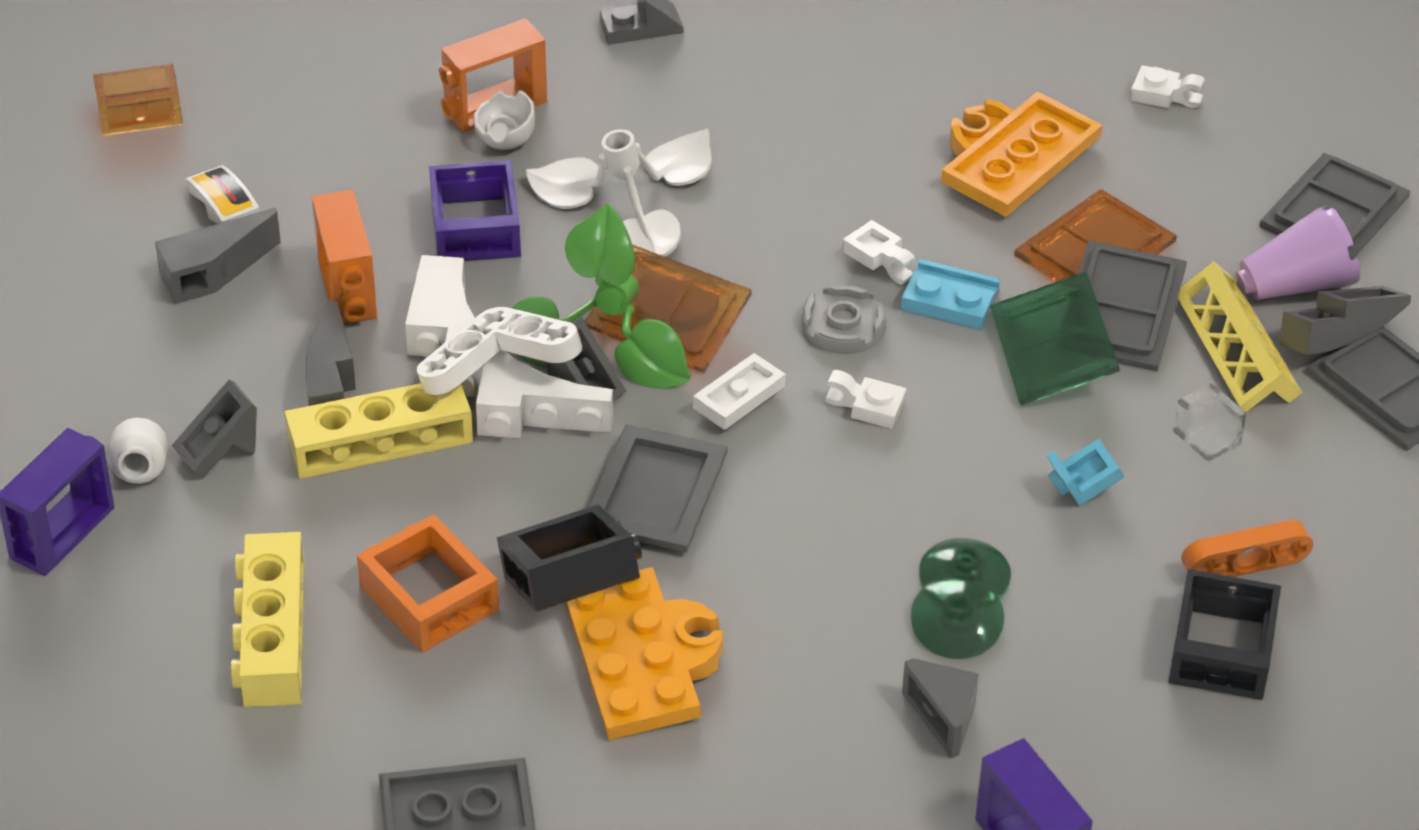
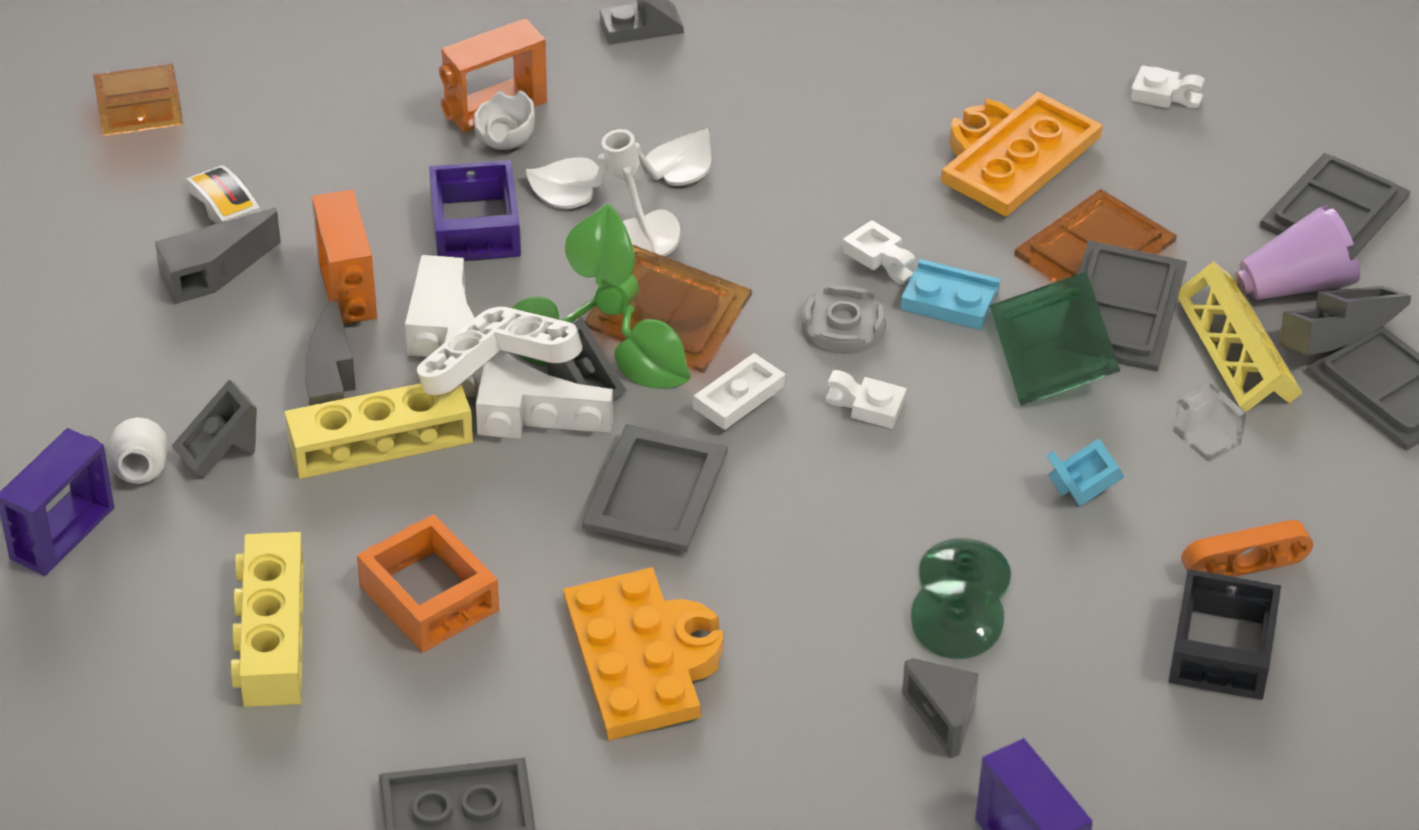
(569, 557): black window -> none

